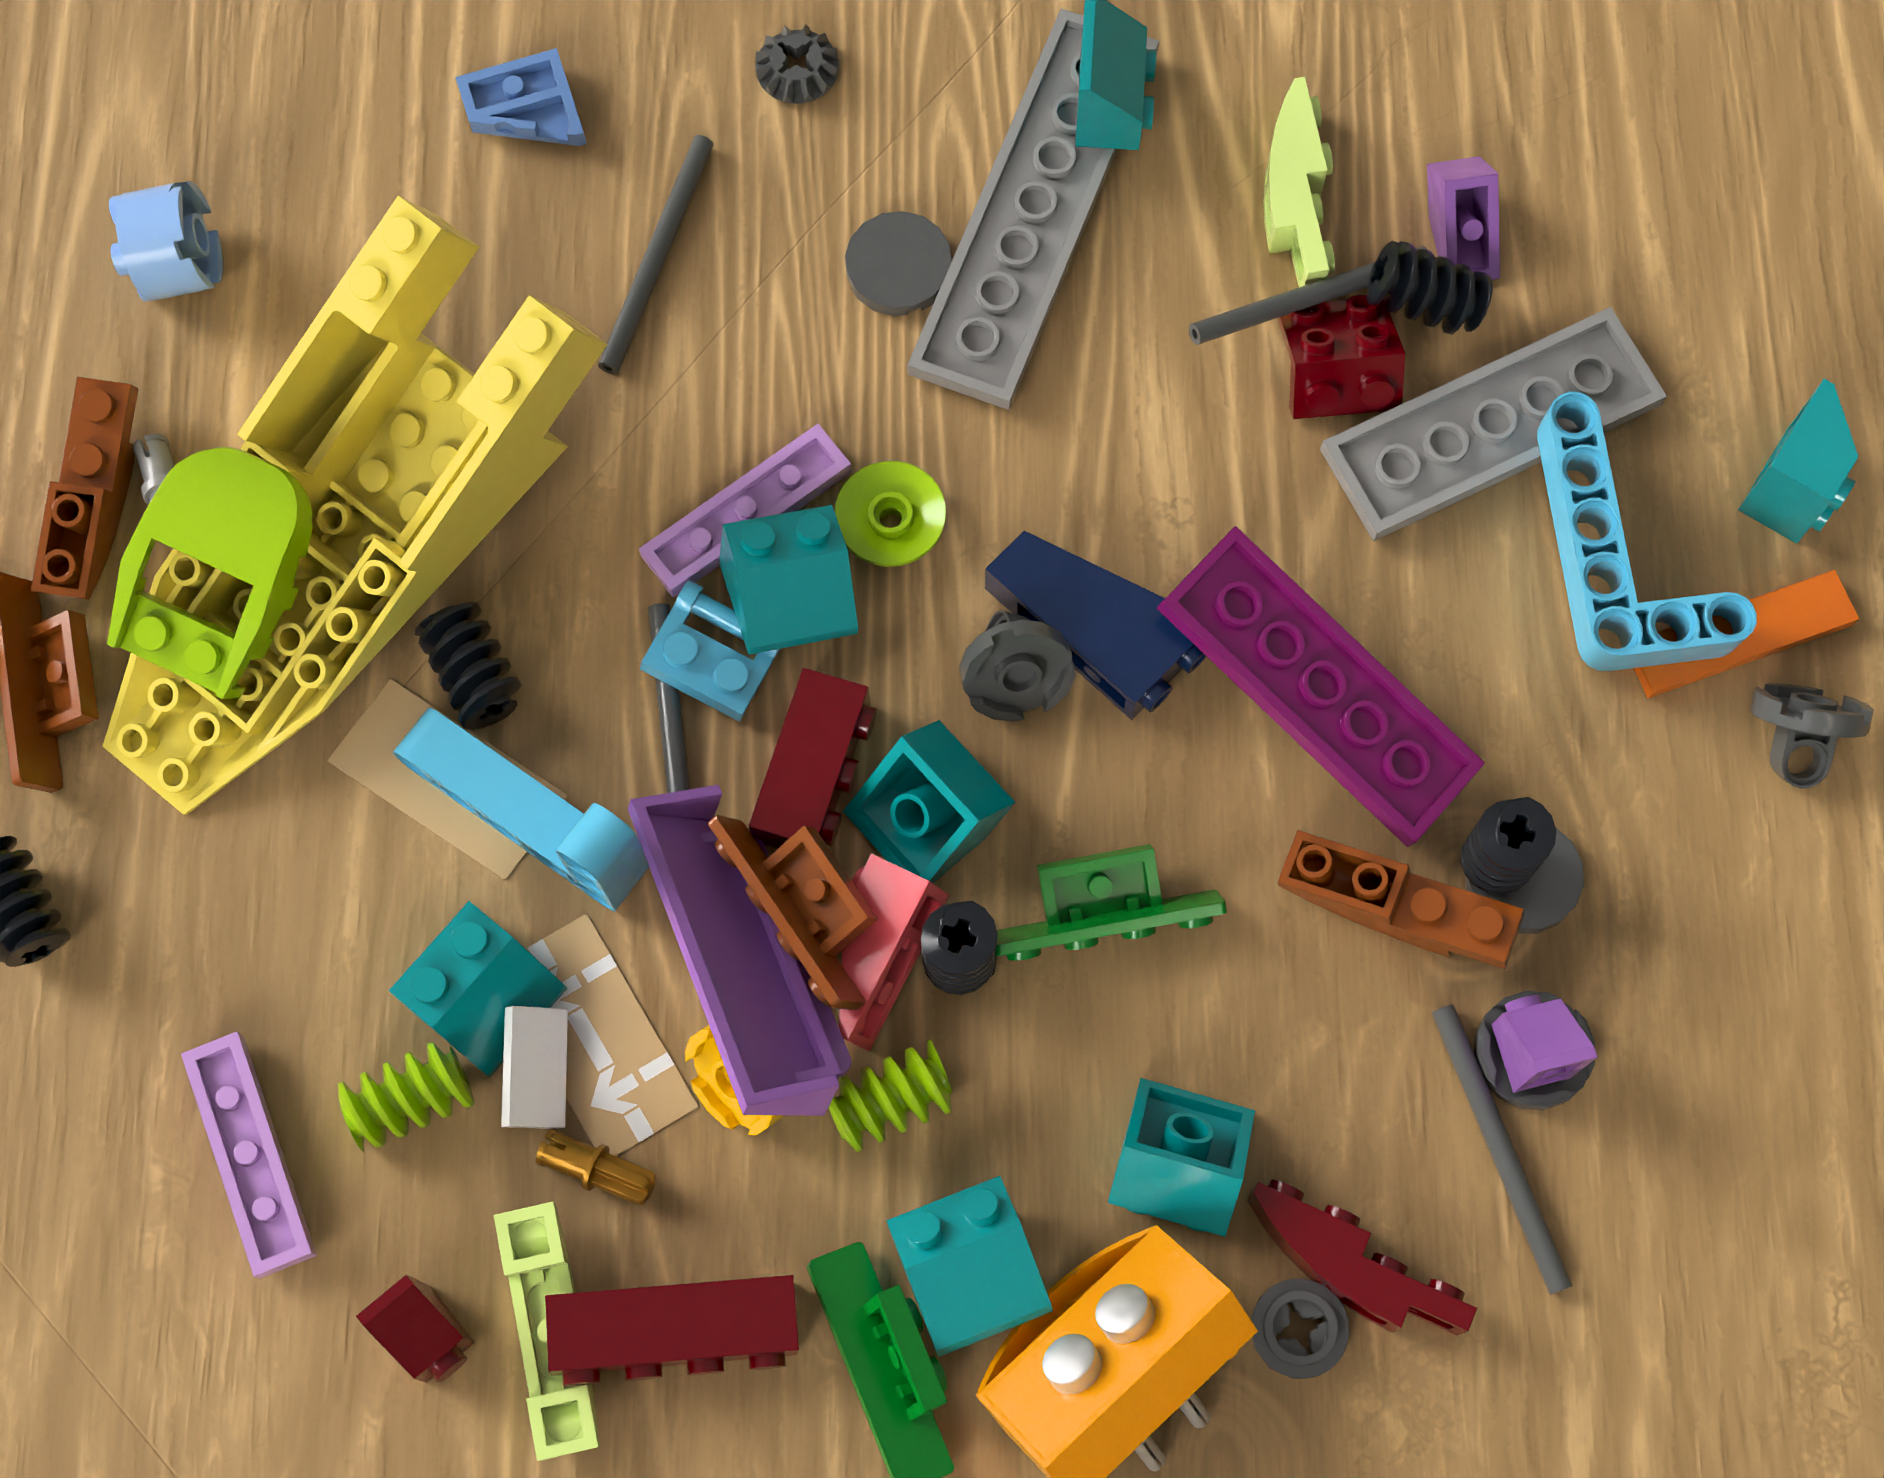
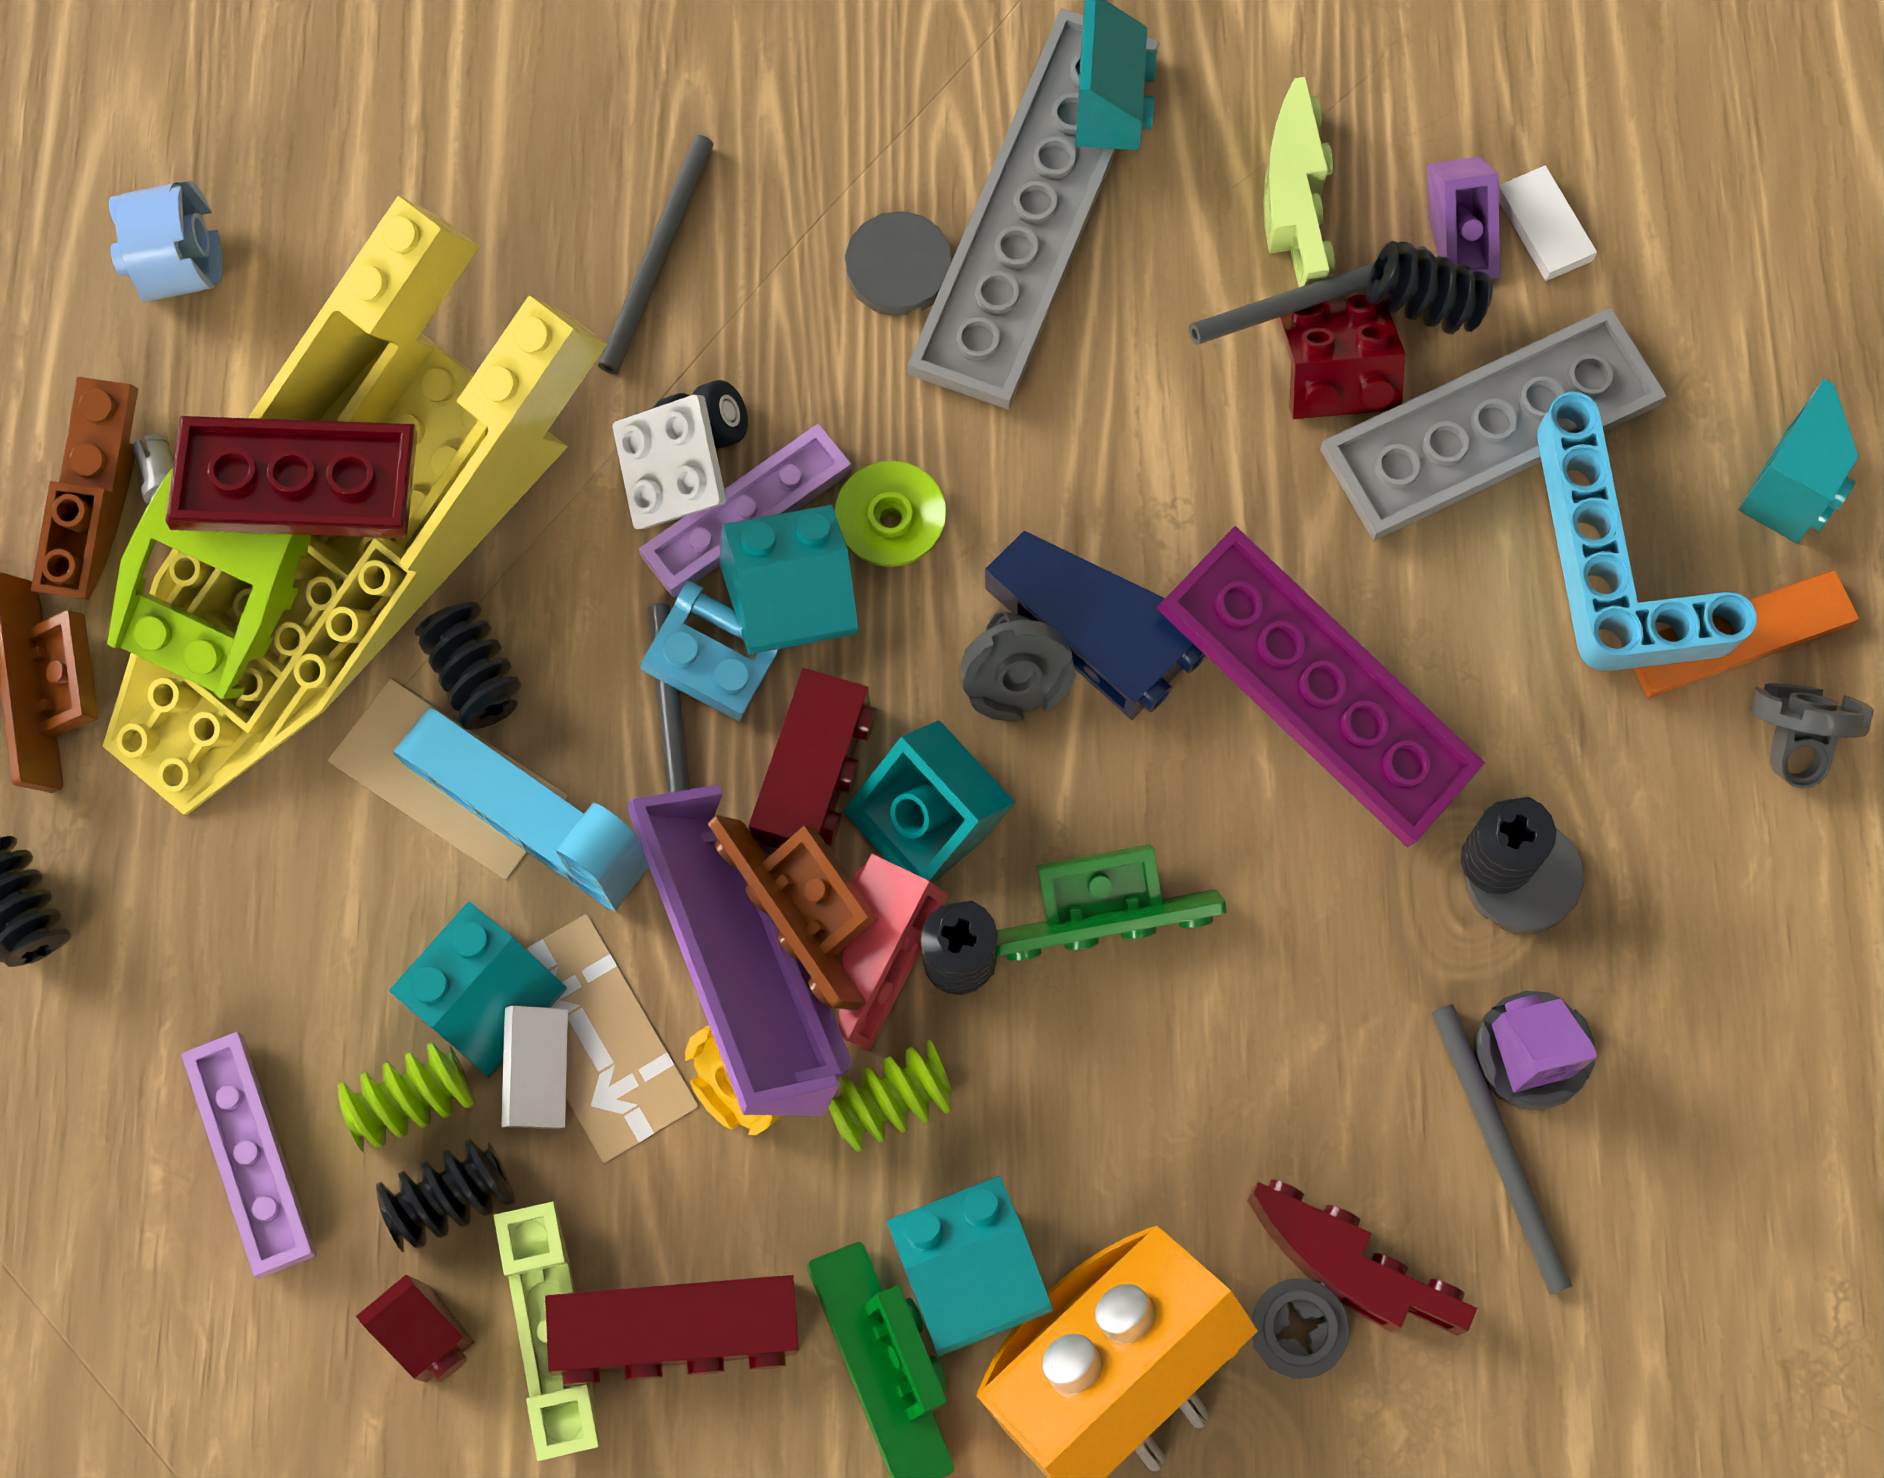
(292, 477): none -> dark red tile
(444, 1195): none -> black piece
(523, 100): medium blue wing -> none
(596, 1167): pearl gold axle -> none
(672, 455): none -> white plate
(797, 84): dark grey gear -> none
(1182, 1157): teal slope -> none
(1400, 903): dark orange slope -> none
(1546, 223): none -> white tile

